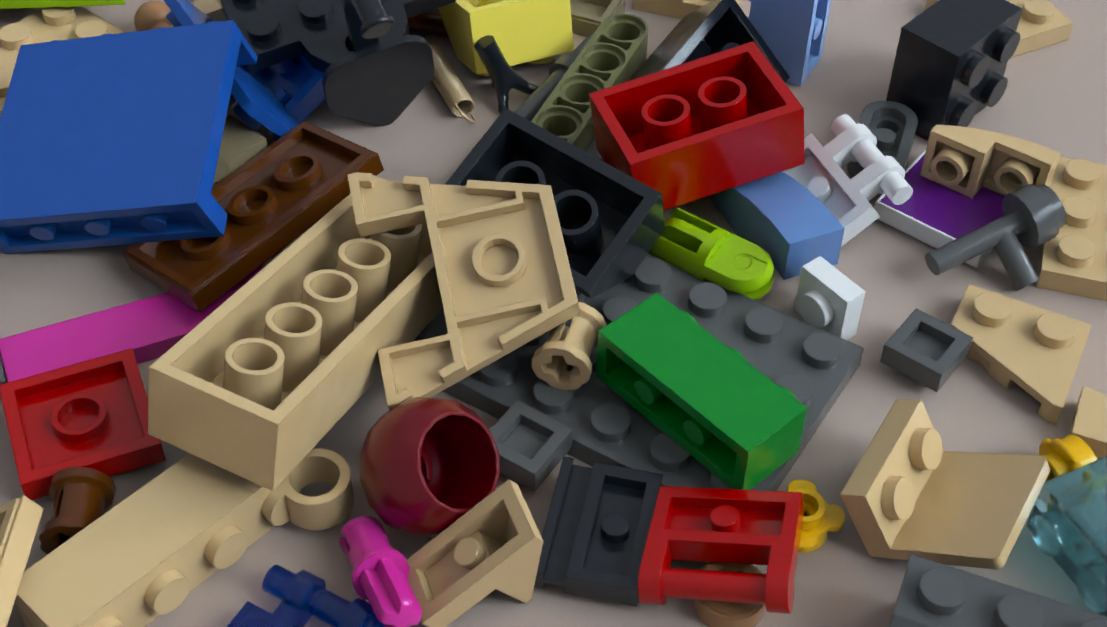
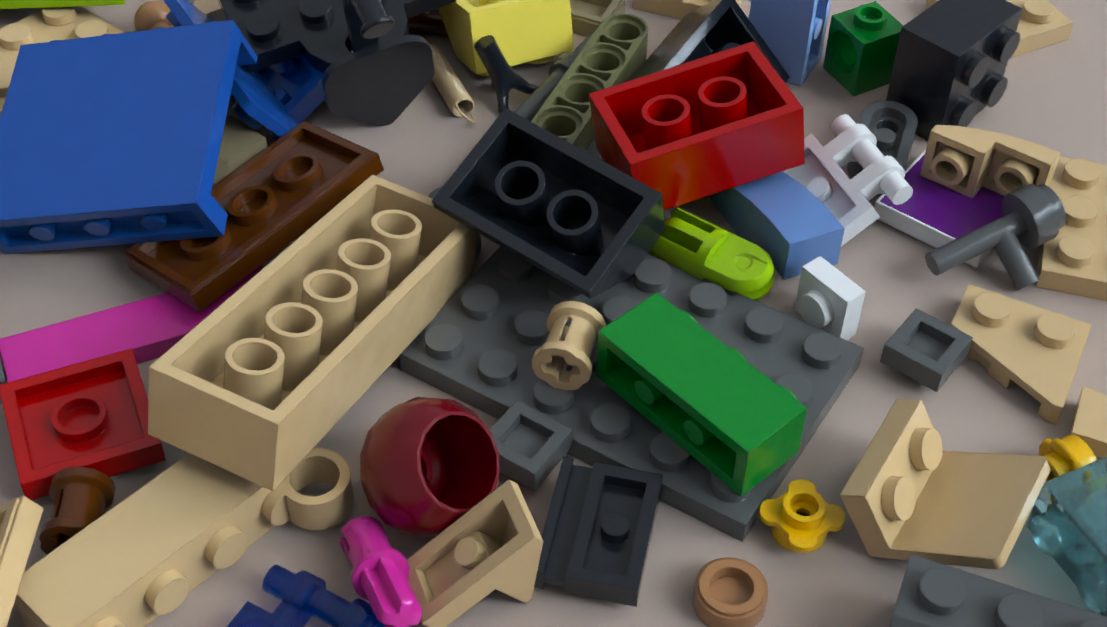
(495, 266): tan wing -> none
(723, 528): red plate -> none
(862, 47): none -> green brick

